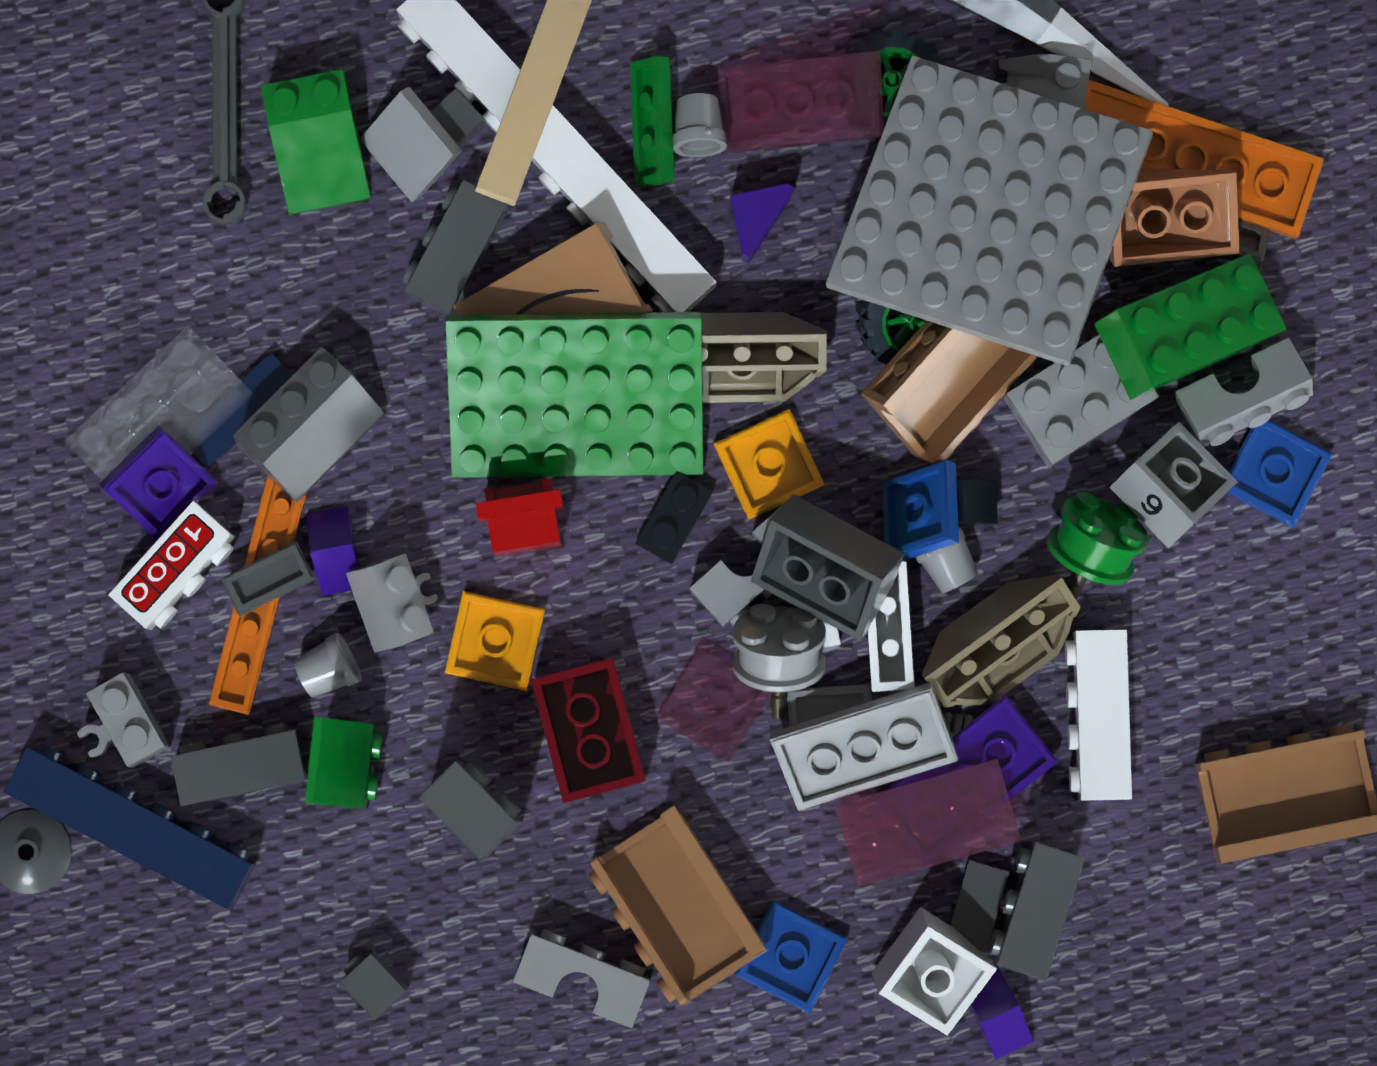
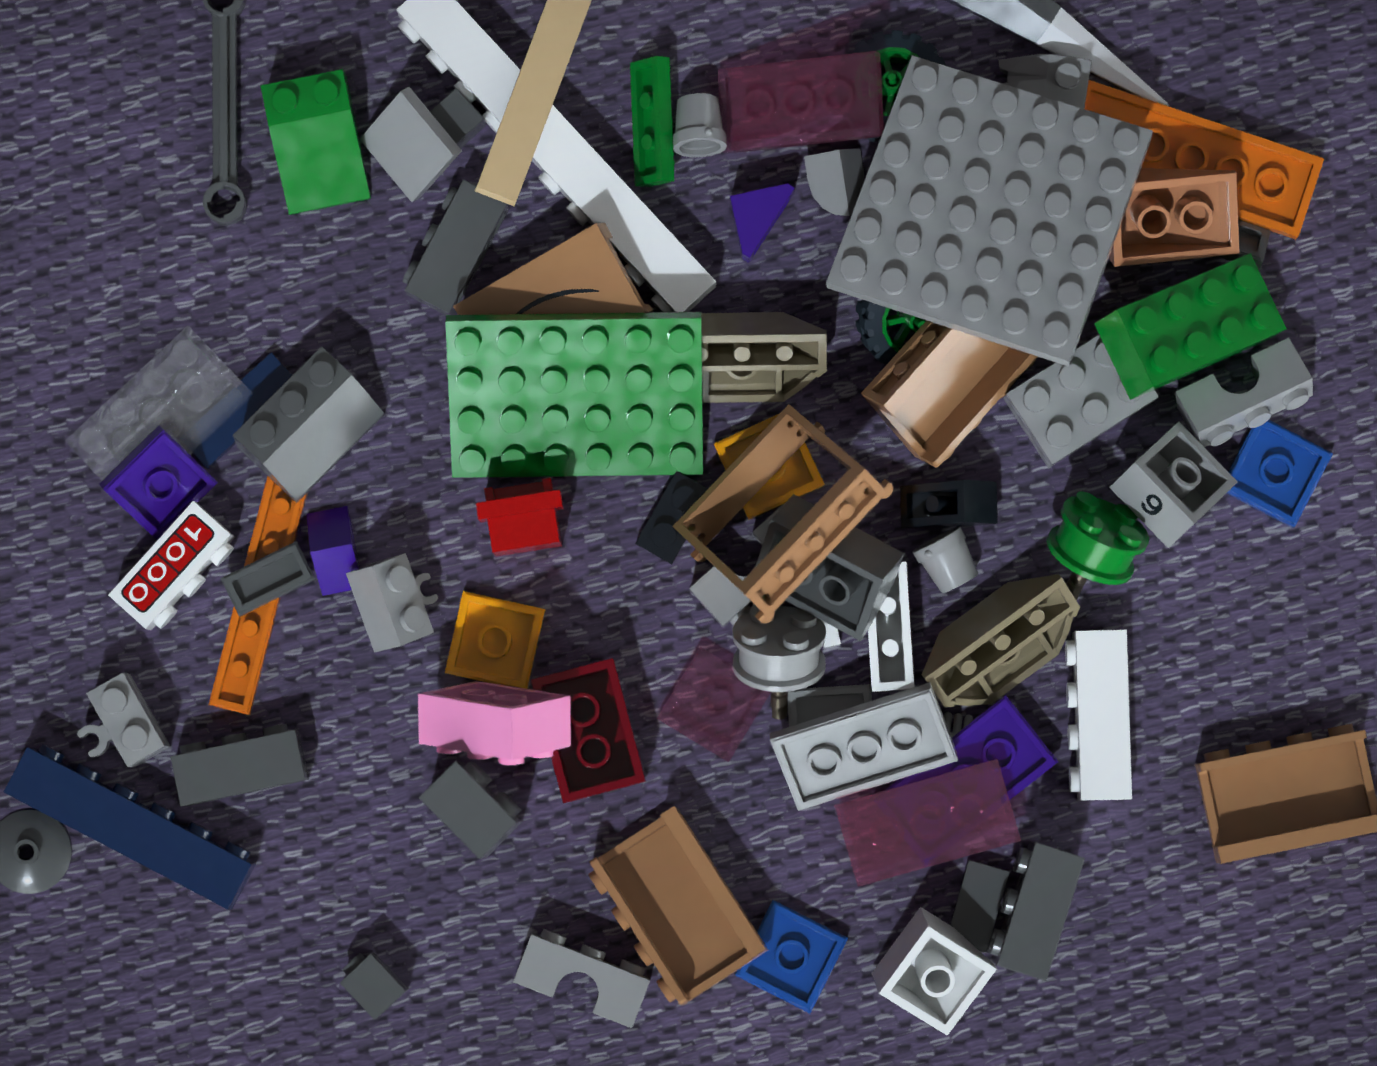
(328, 667): light grey piece -> none
(343, 763): green slope -> none
(494, 721): none -> bright pink brick
(809, 539): none -> medium nougat window
(836, 179): none -> light grey brick
(921, 510): blue tile -> none
(1000, 1017): dark purple slope -> none

